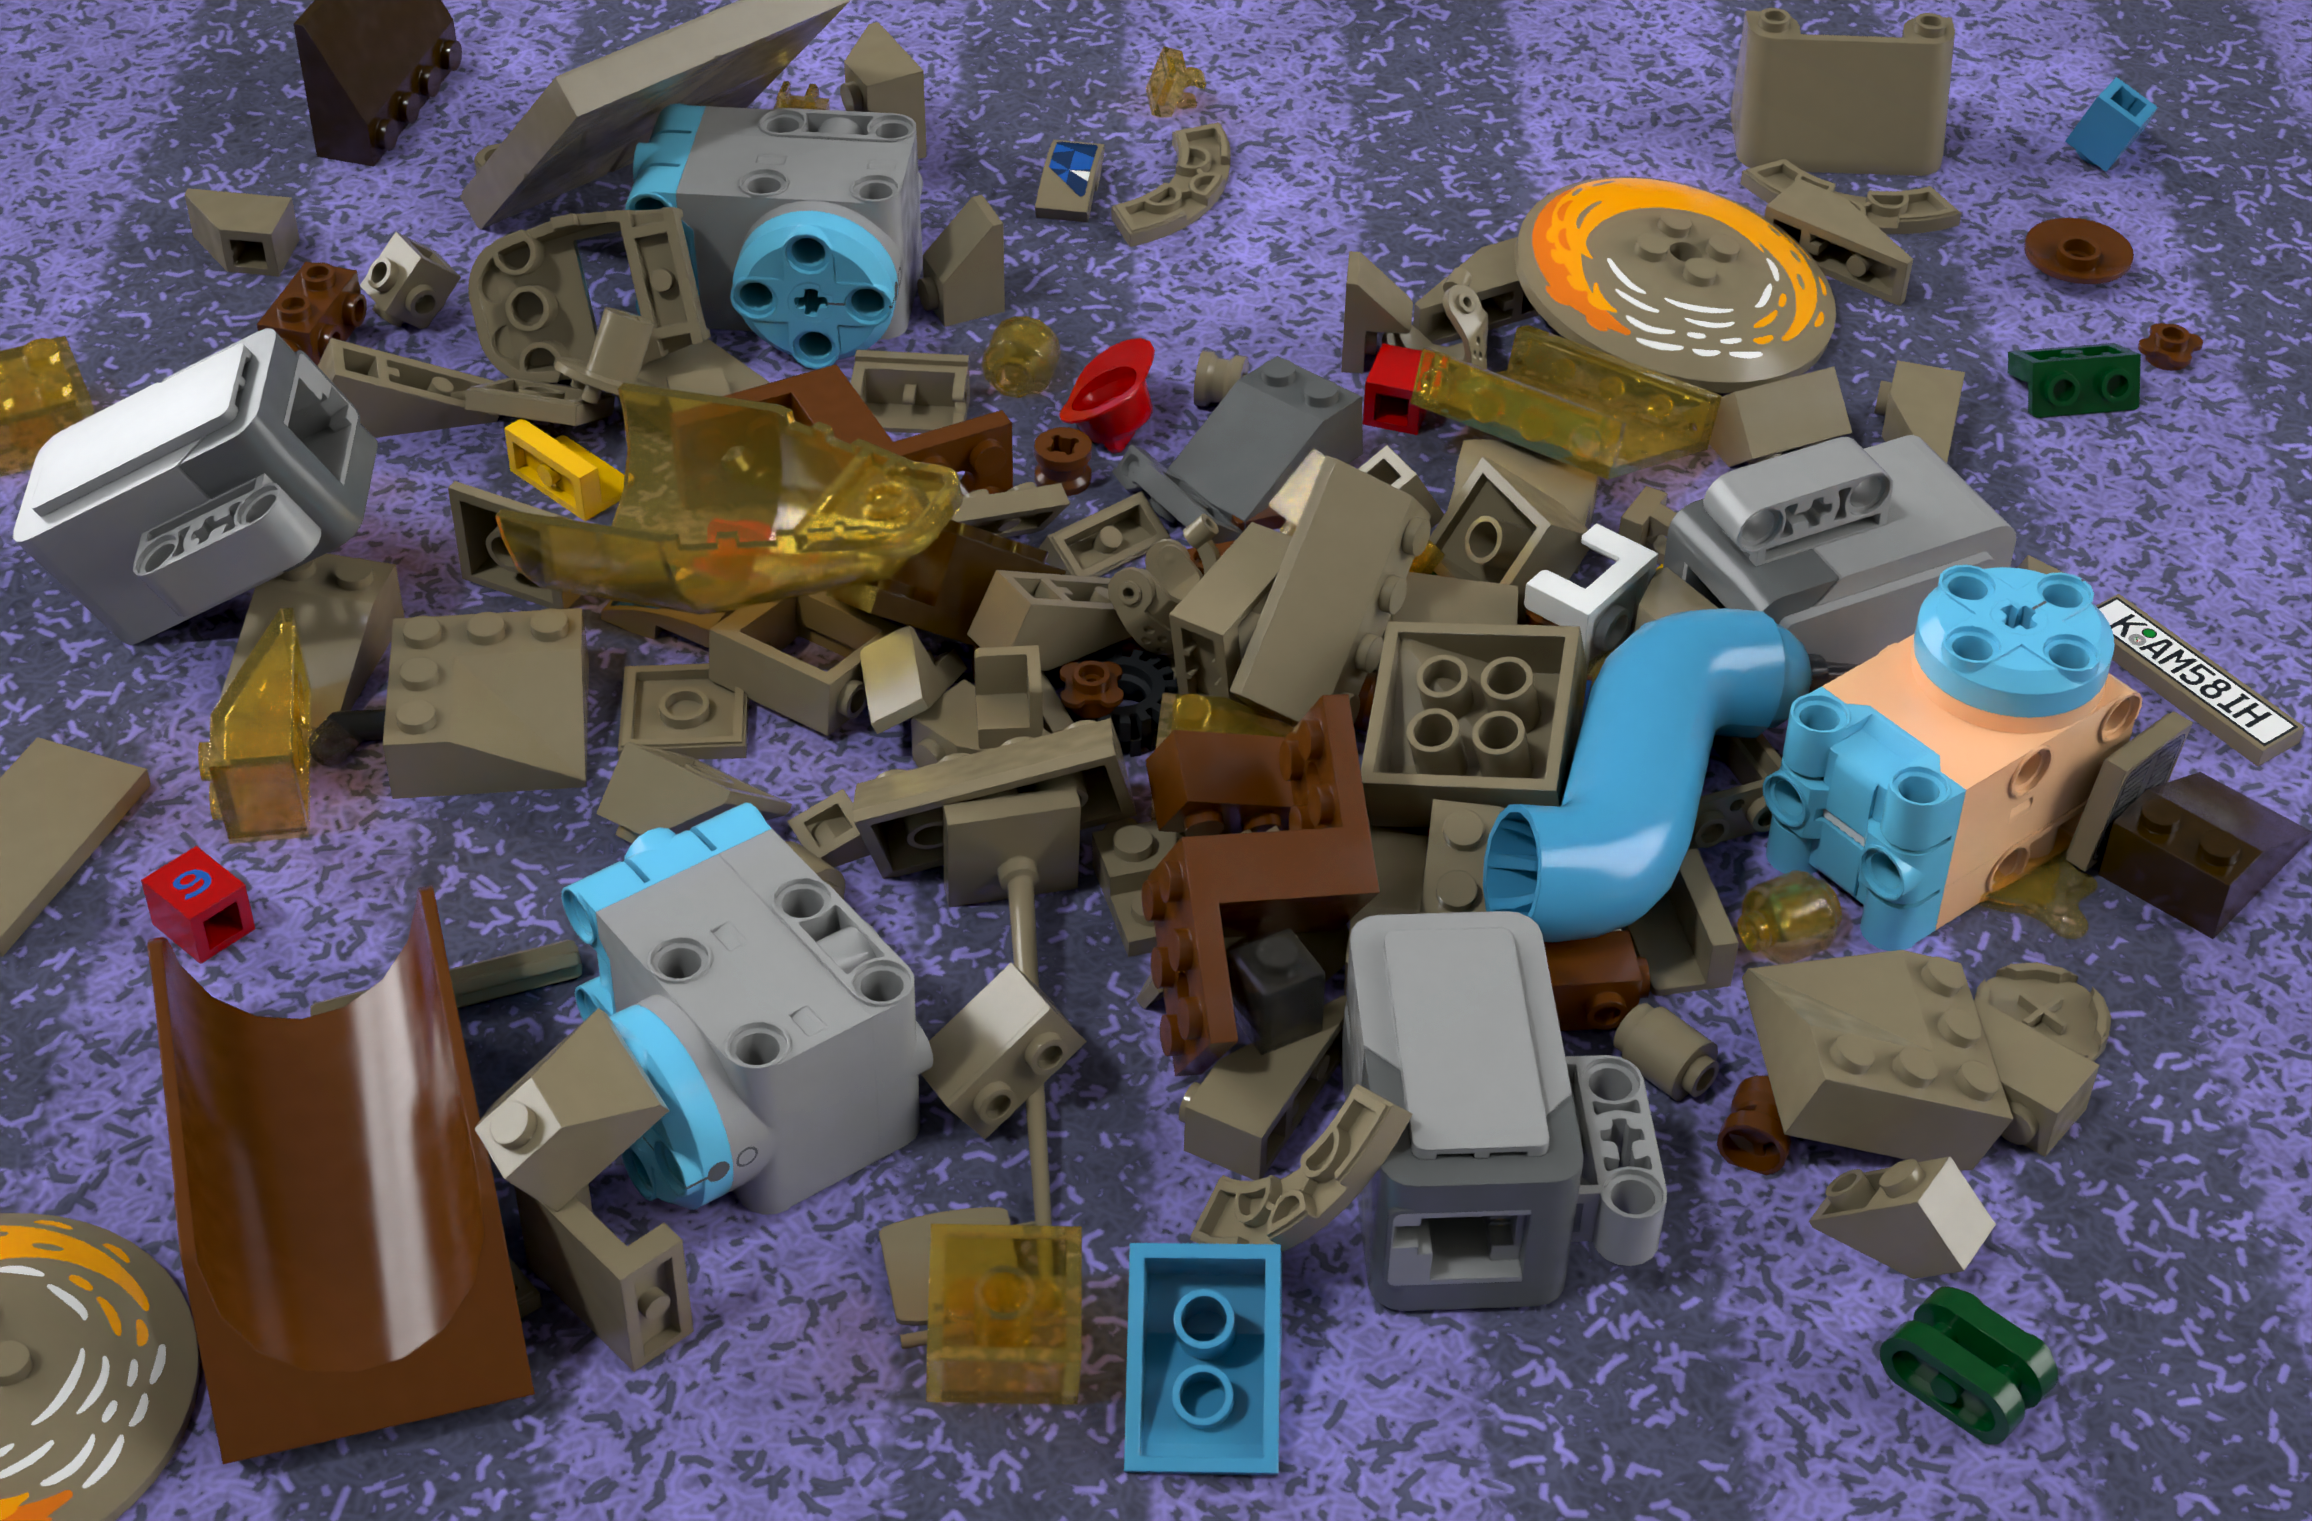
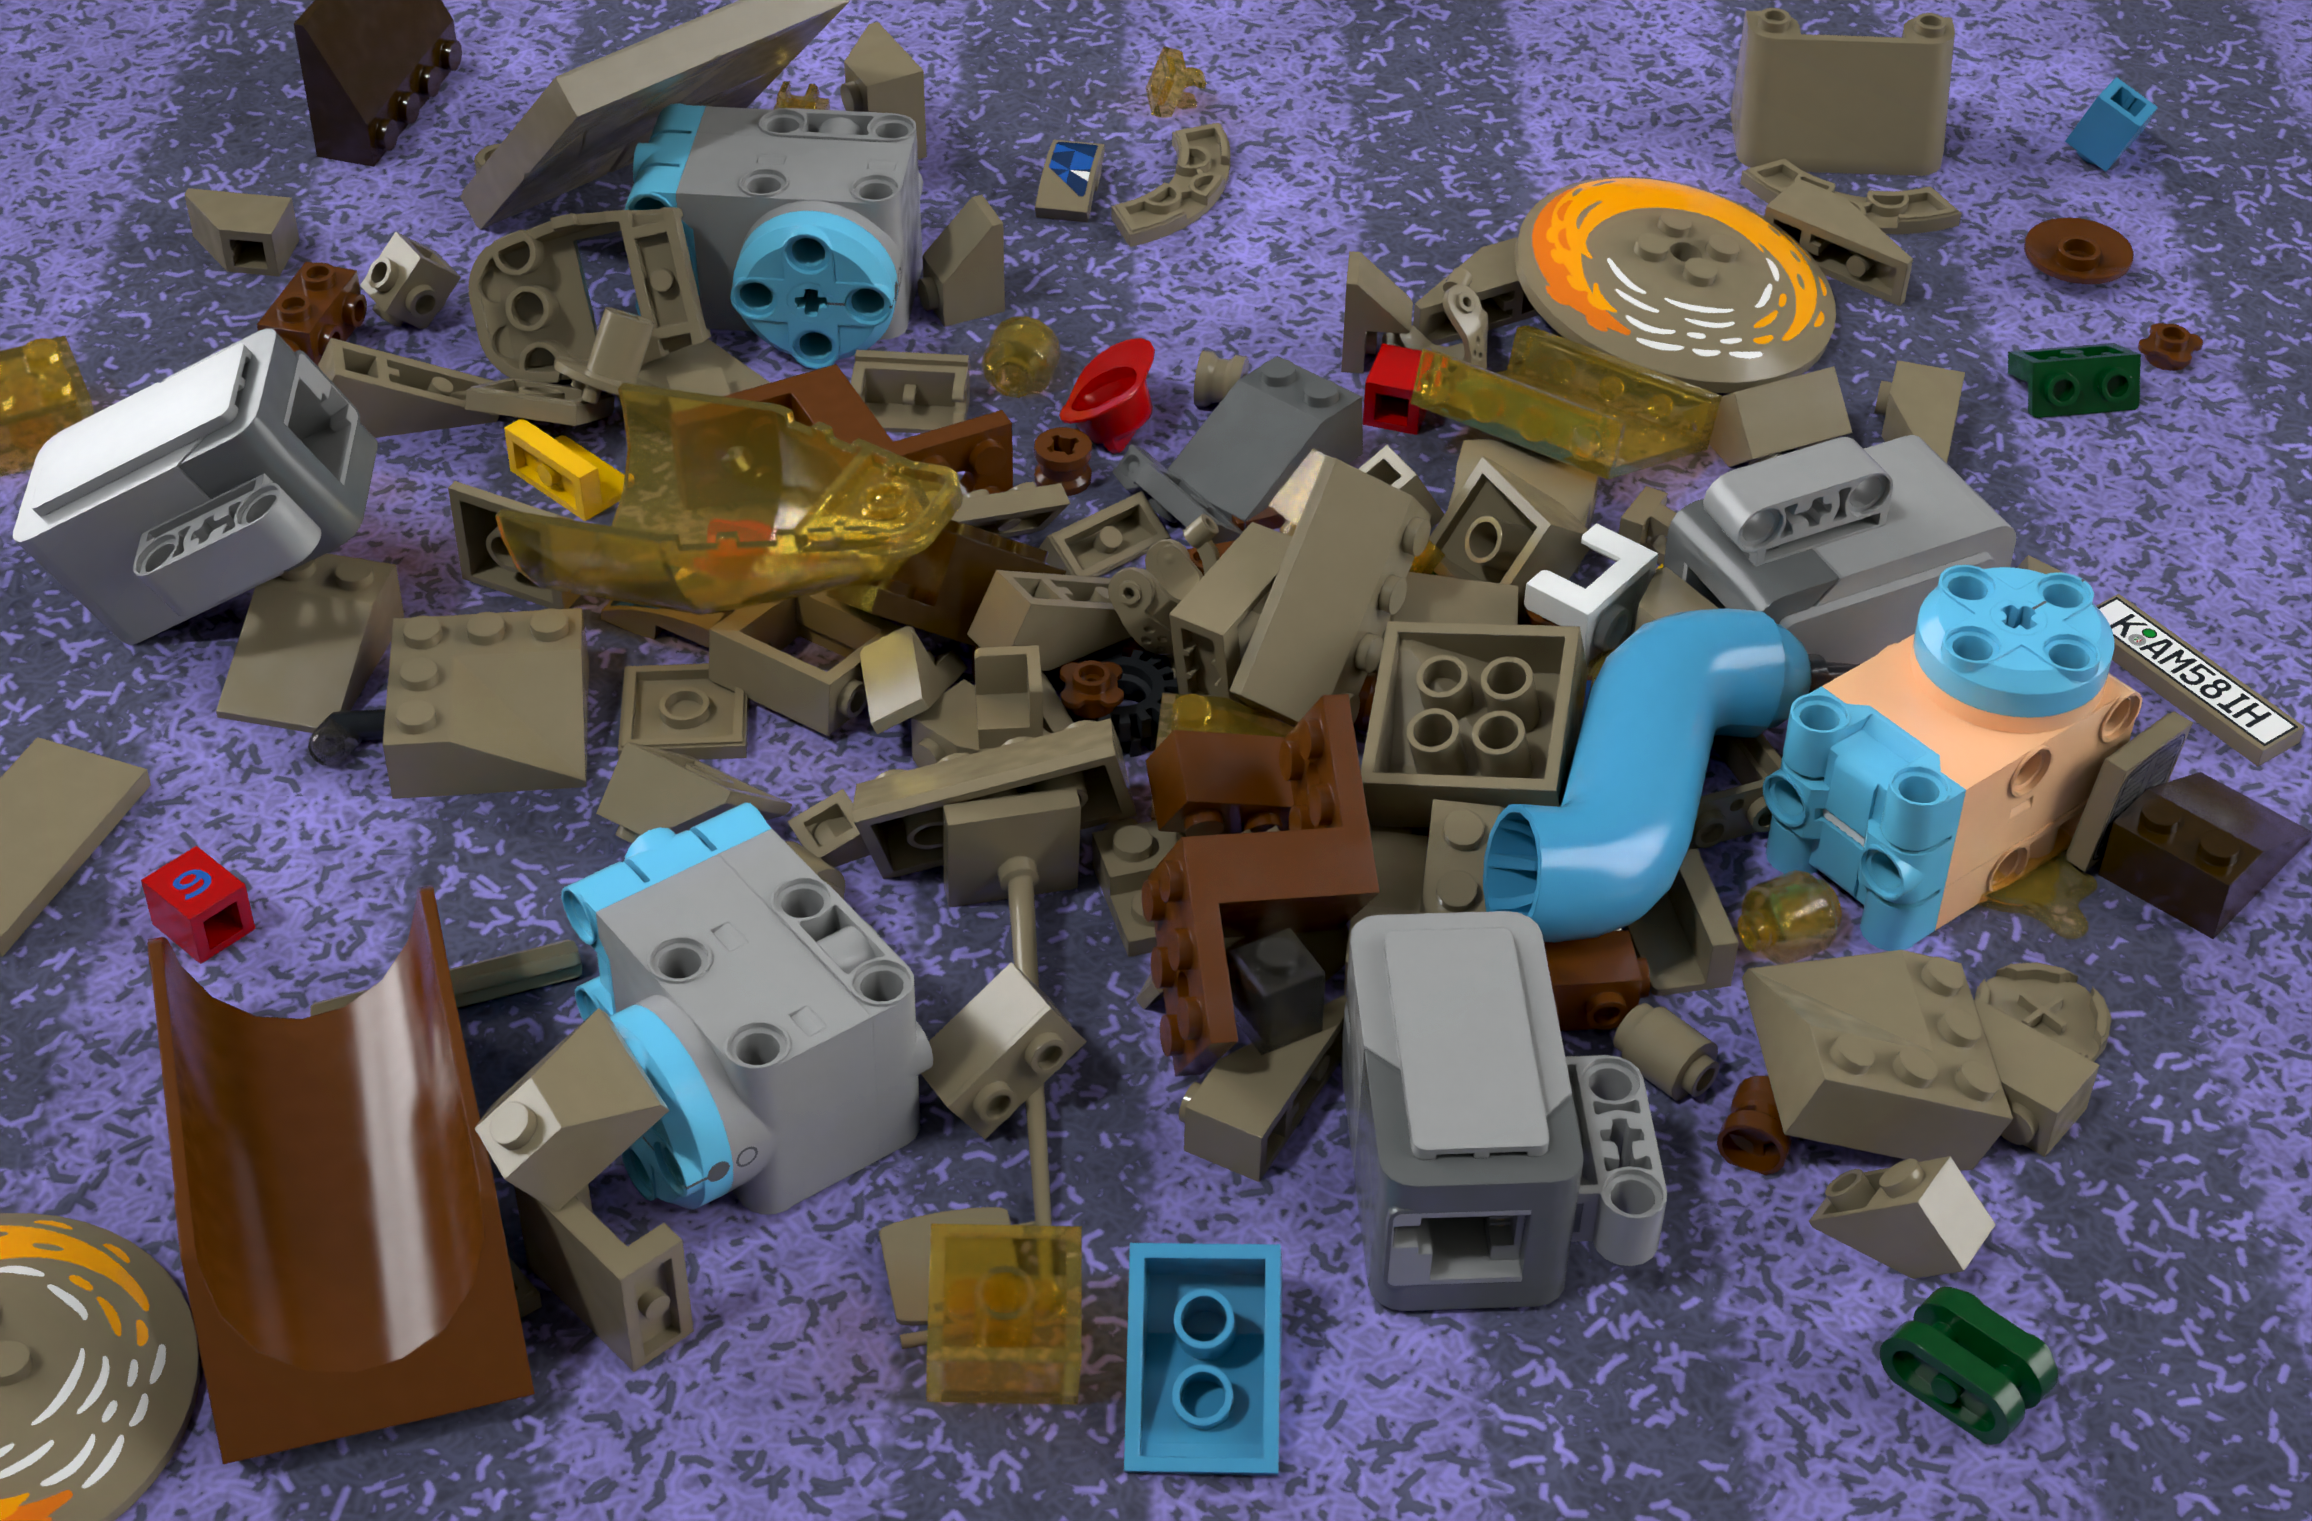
(263, 742): clear yellow slope -> none
(1311, 1197): dark tan tile -> none

